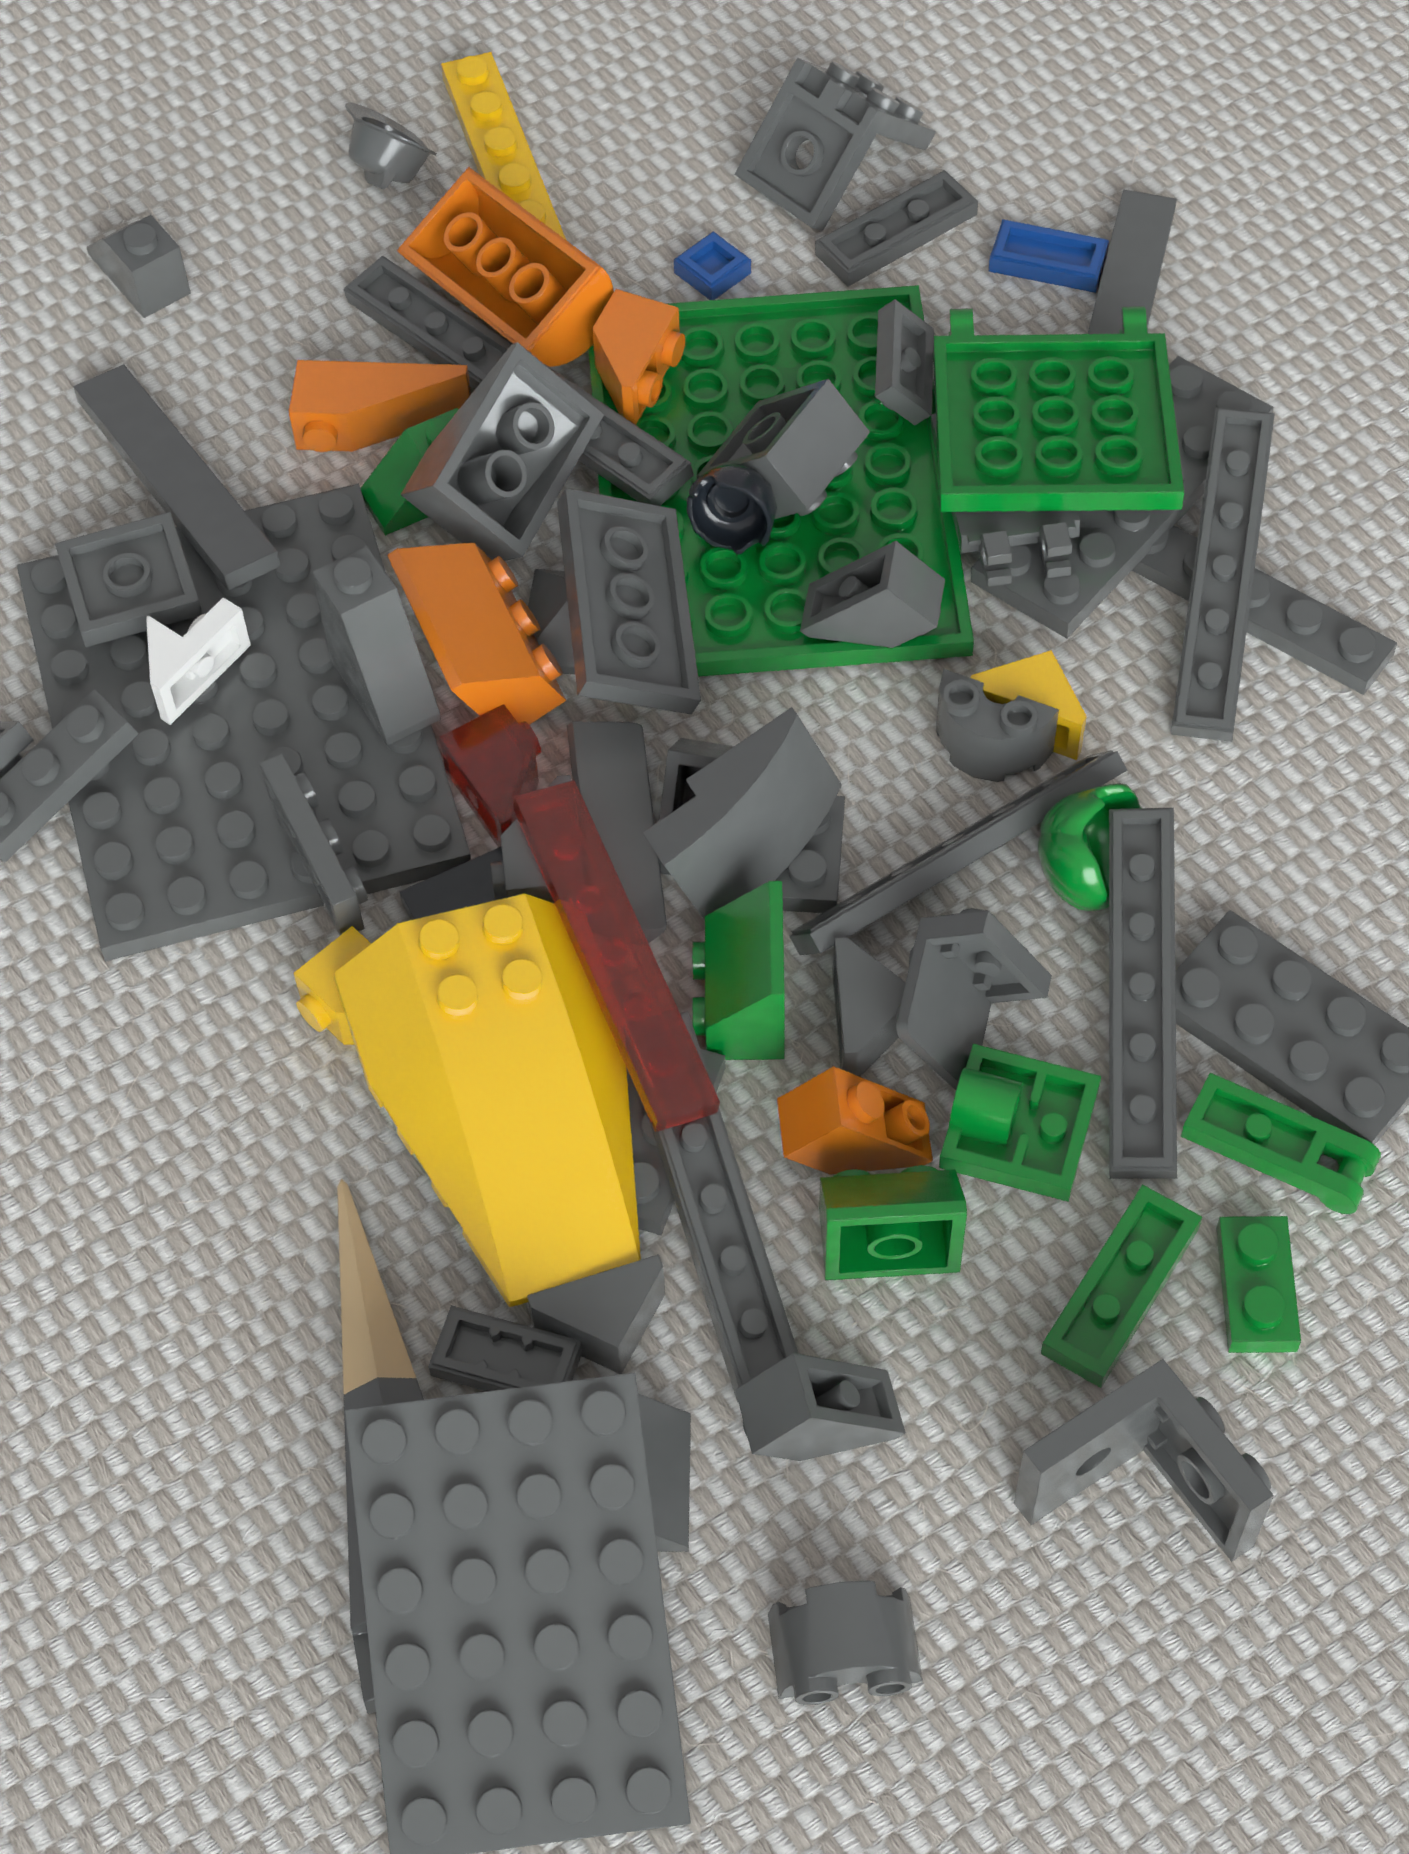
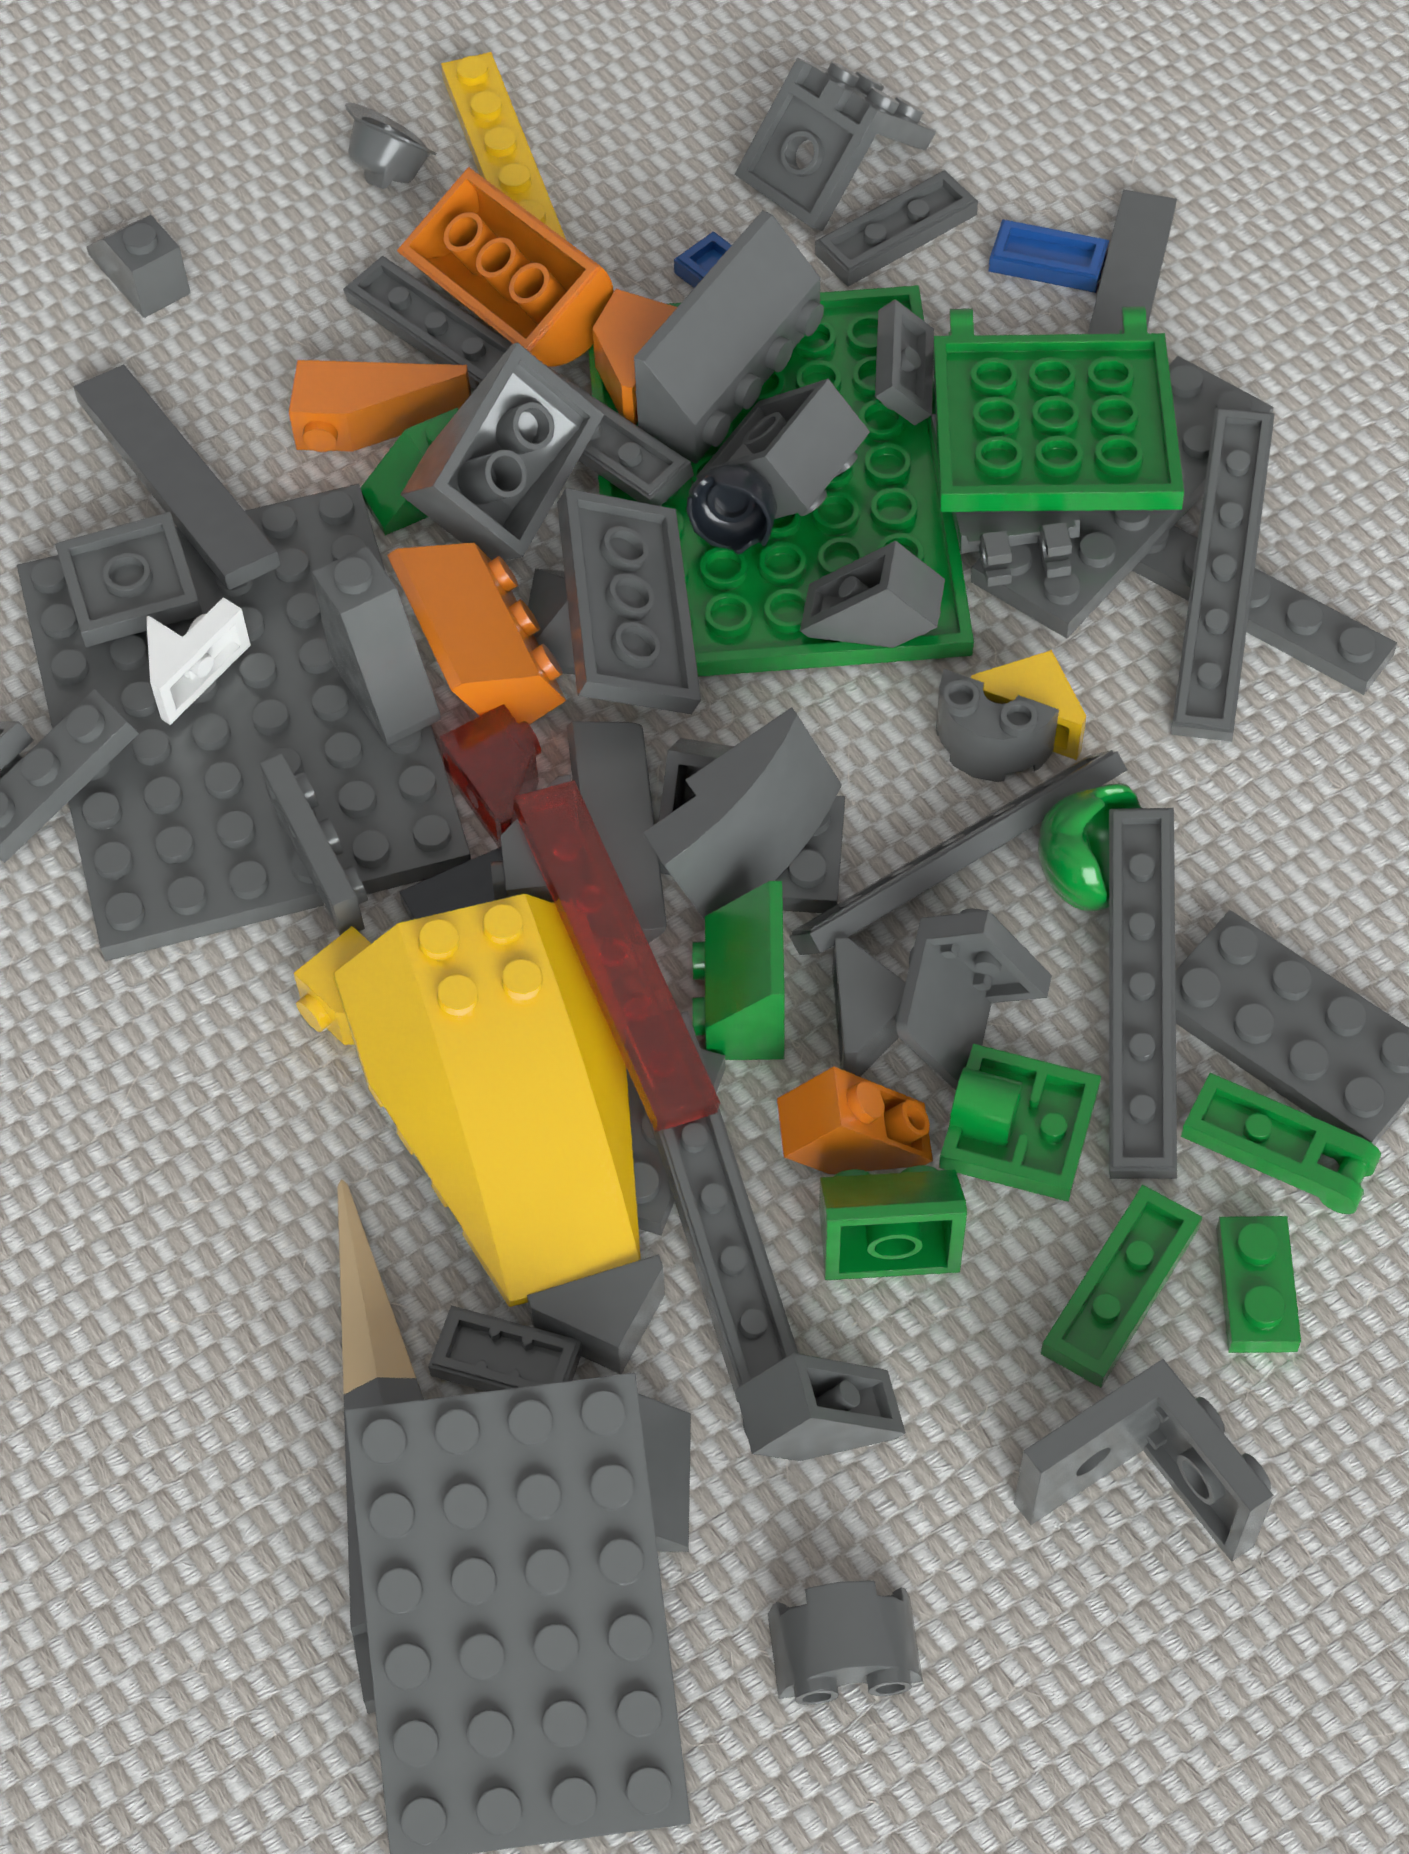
(726, 340): none -> dark grey slope

